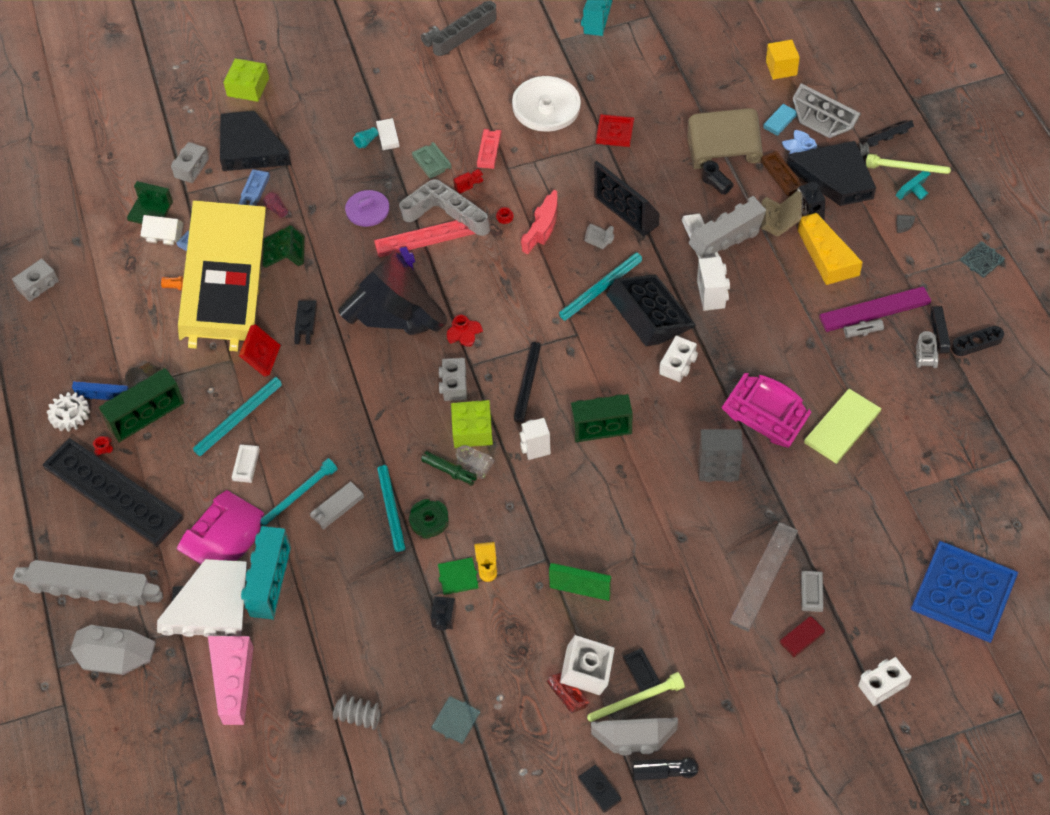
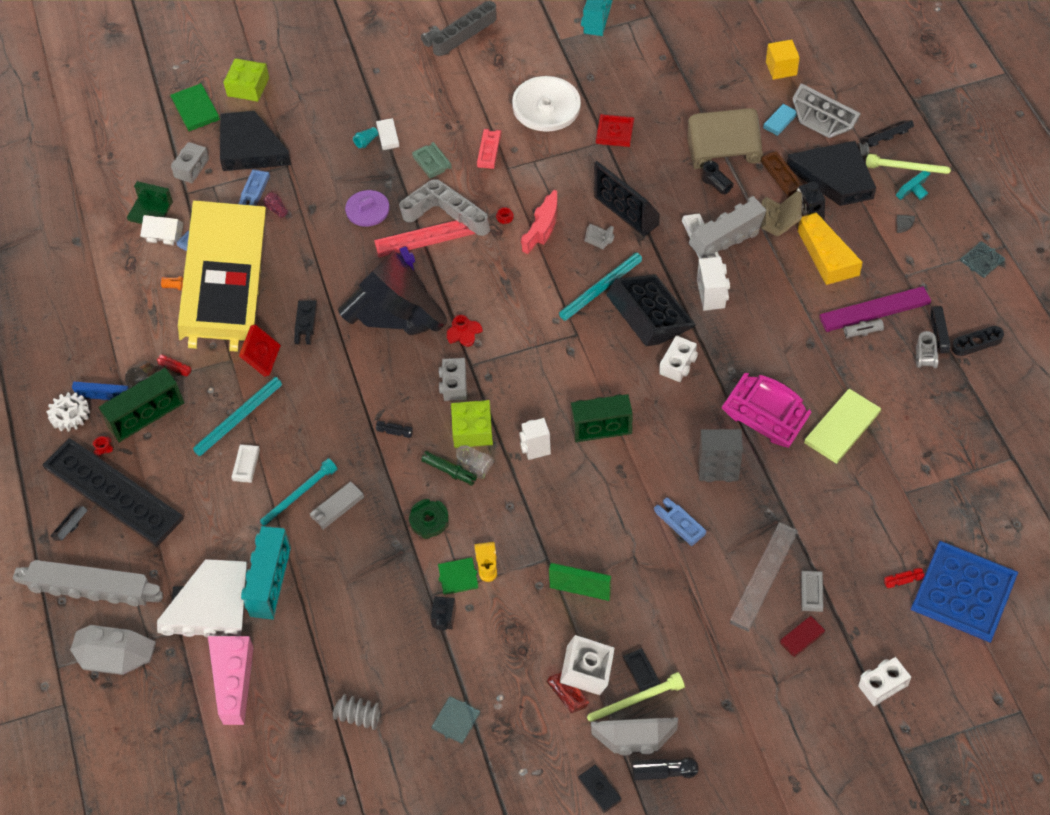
(35, 280): light grey brick -> none
(69, 524): none -> black plate
(174, 365): none -> red axle
(195, 107): none -> green tile
(223, 530): dark pink slope -> none
(284, 244): dark green bracket -> none
(391, 508): teal axle -> none
(394, 429): none -> black axle
(465, 182): red plate -> none
(527, 382): black axle -> none
(680, 522): none -> medium blue hinge
(800, 143): light blue plate -> none
(903, 577): none -> red axle

